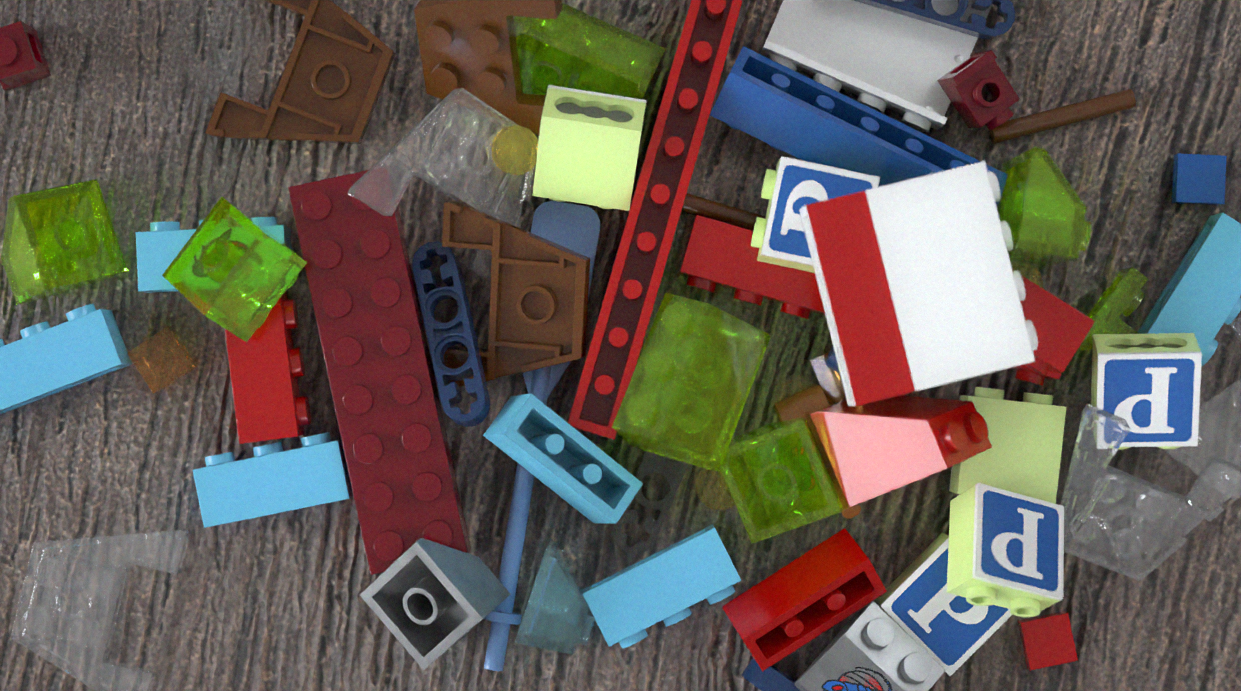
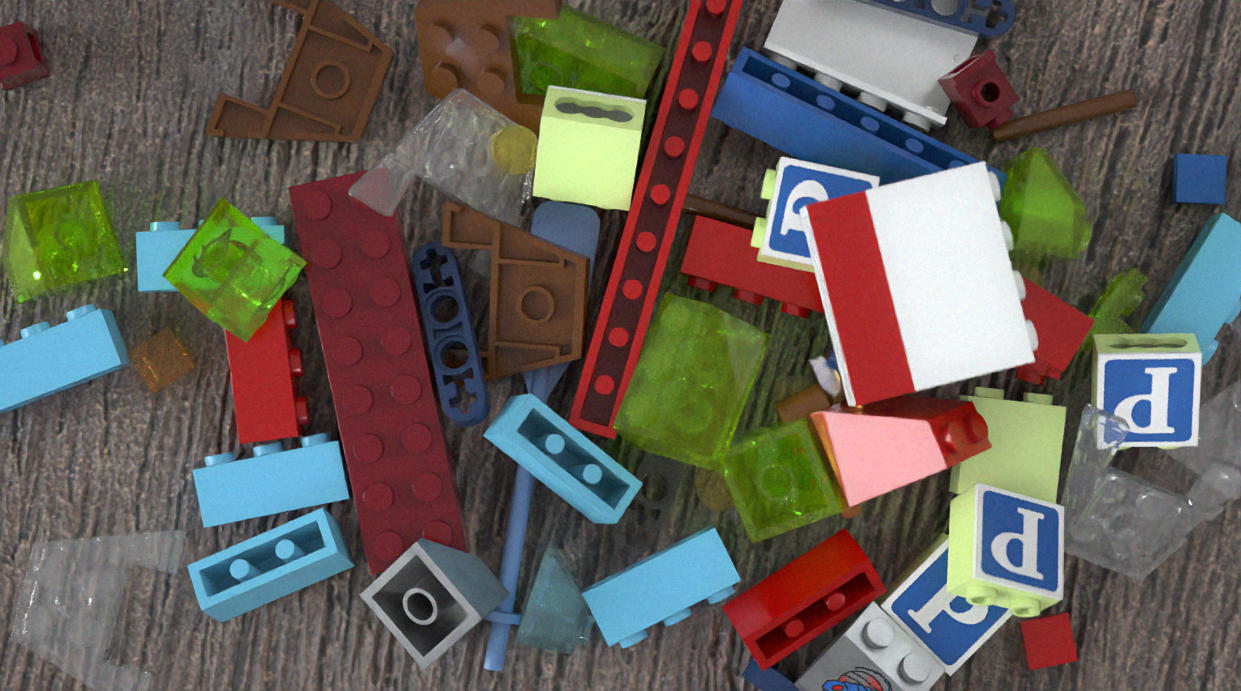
(270, 565): none -> medium azure brick

